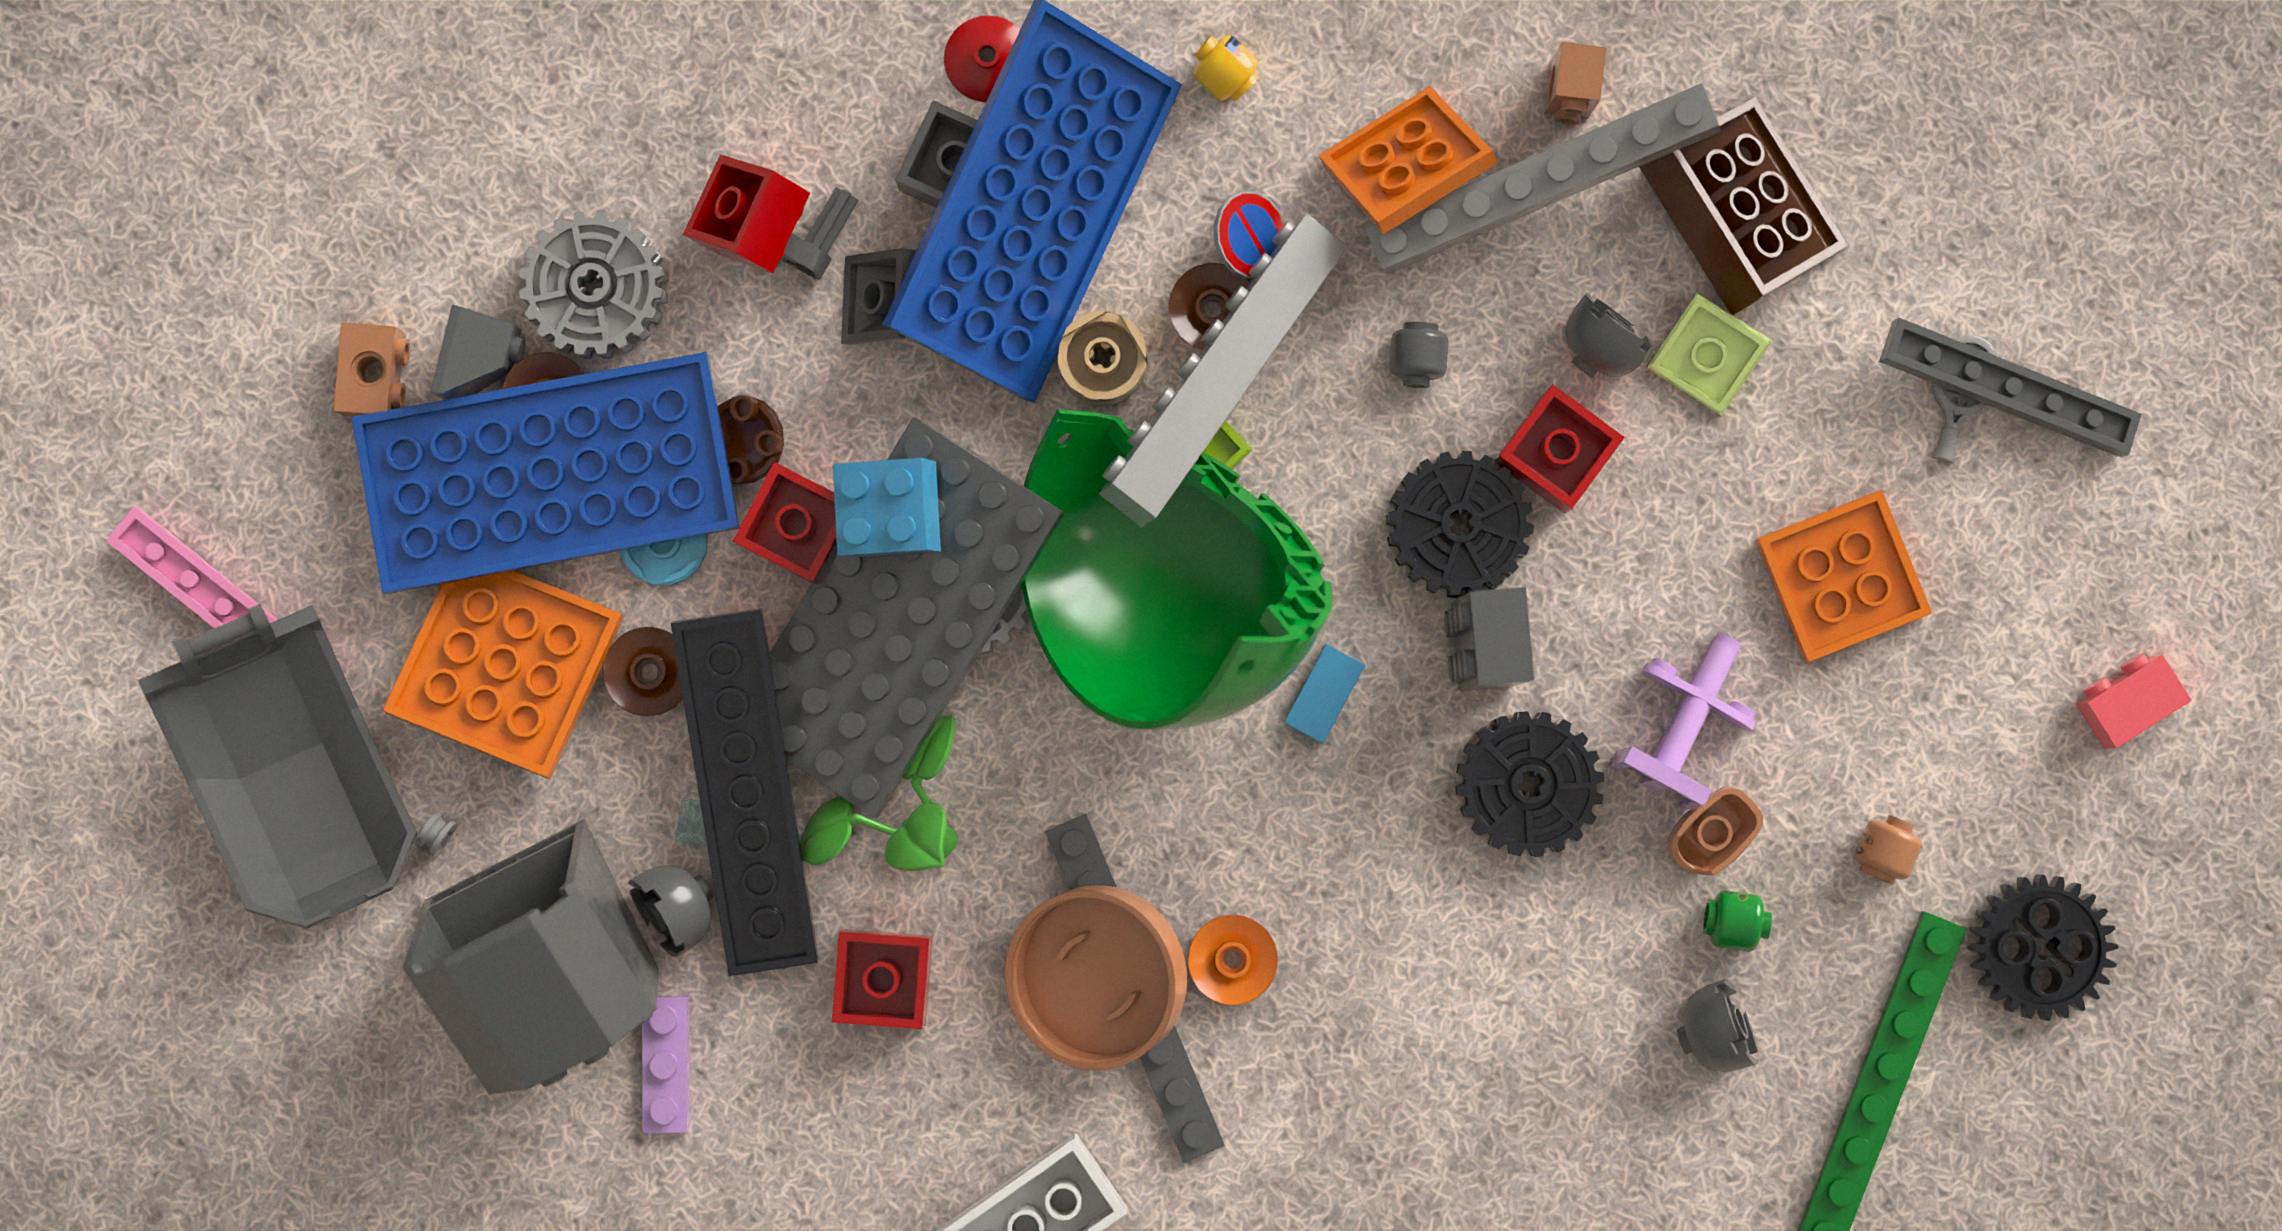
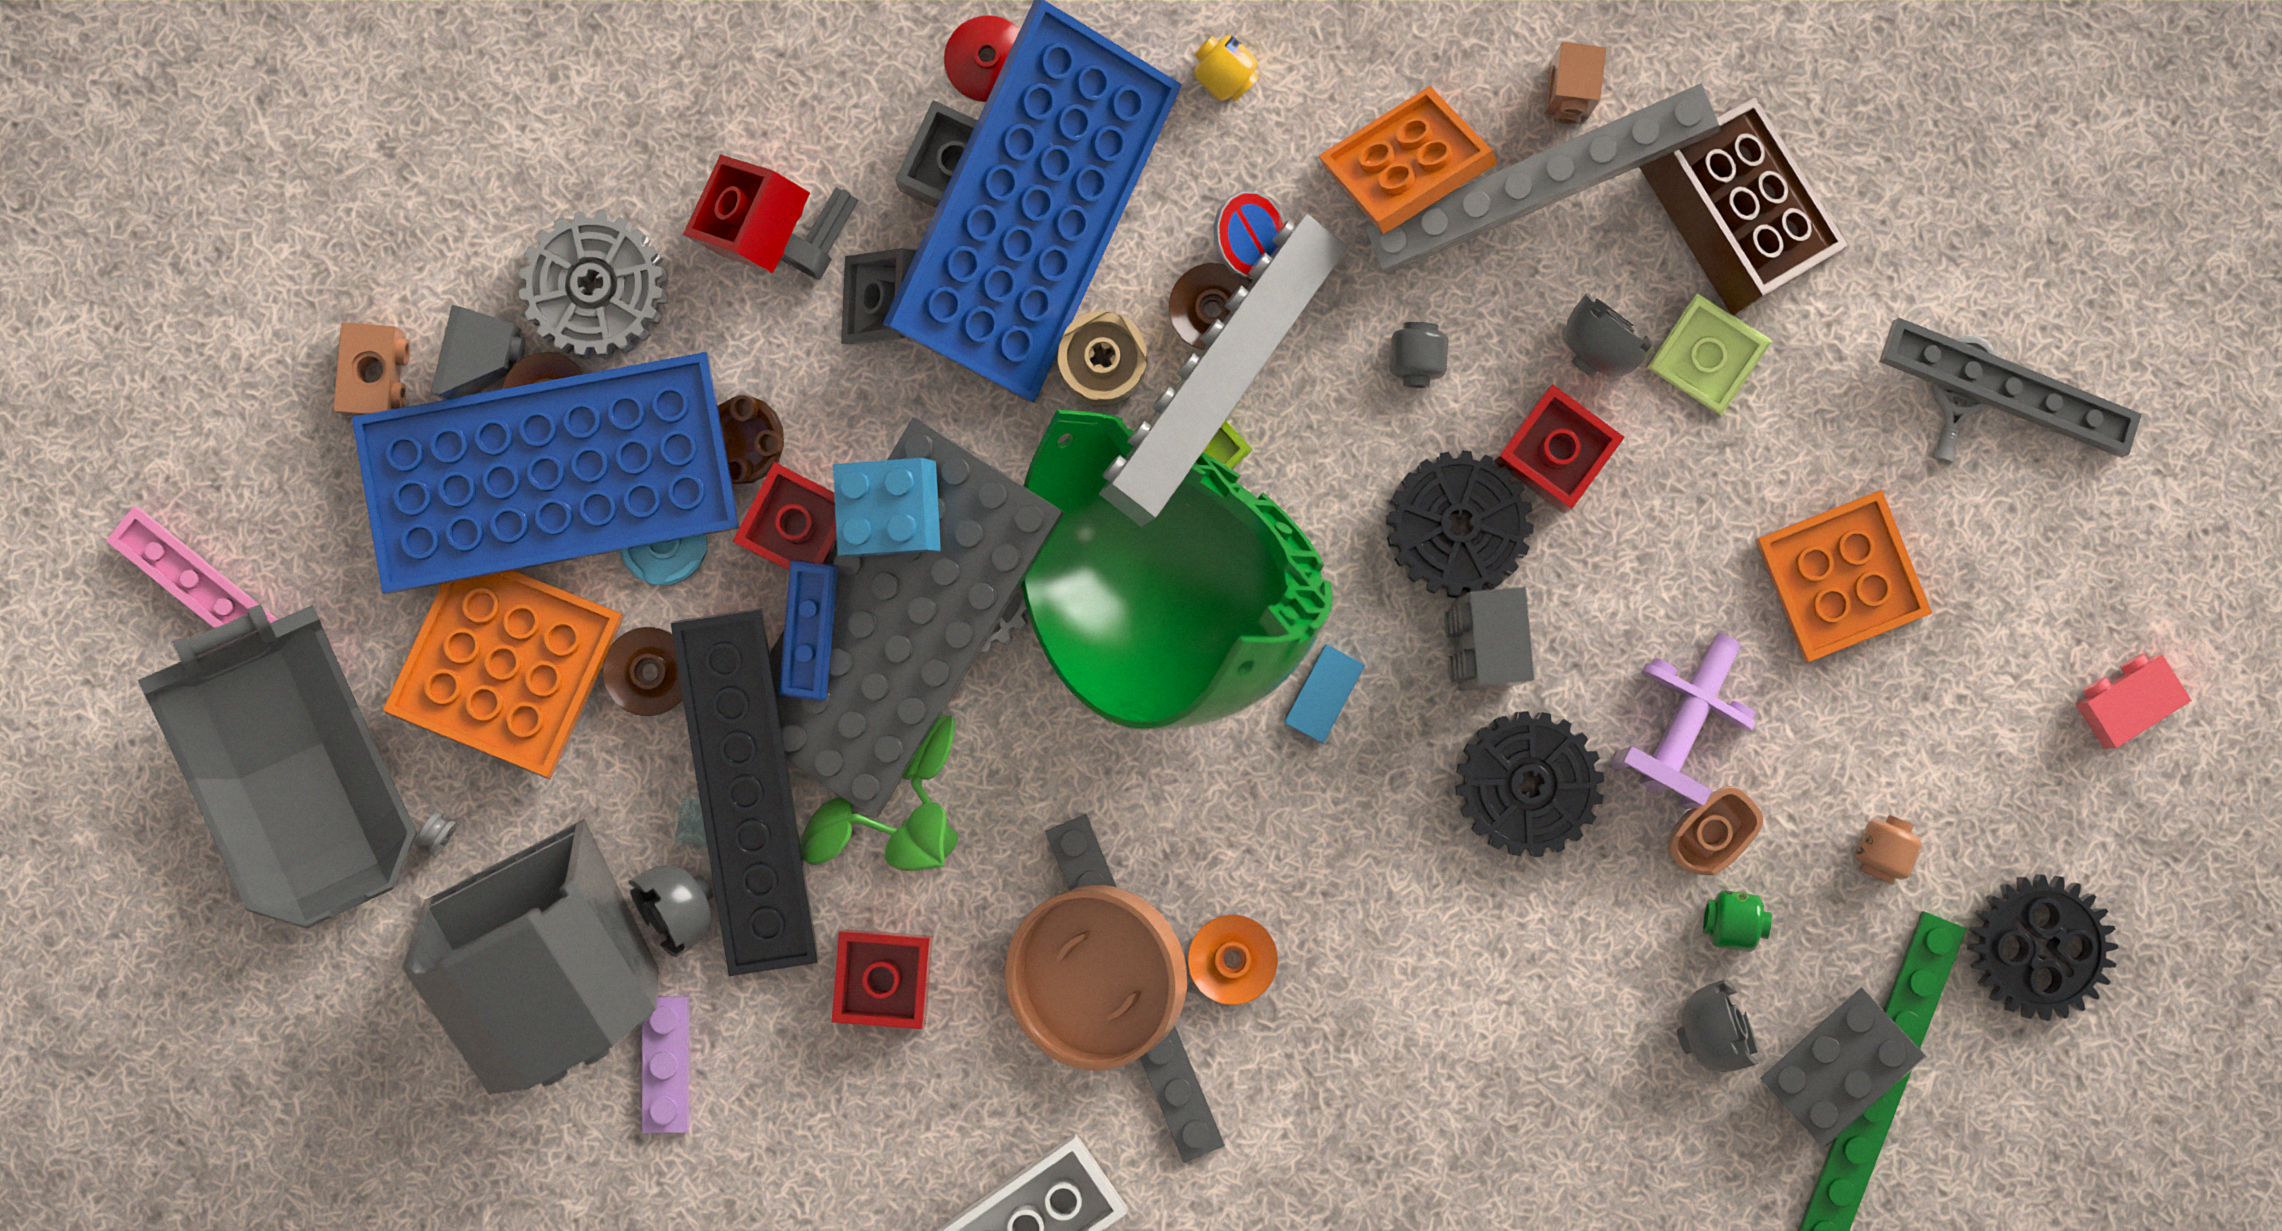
(808, 630): none -> blue tile
(1843, 1067): none -> dark grey brick

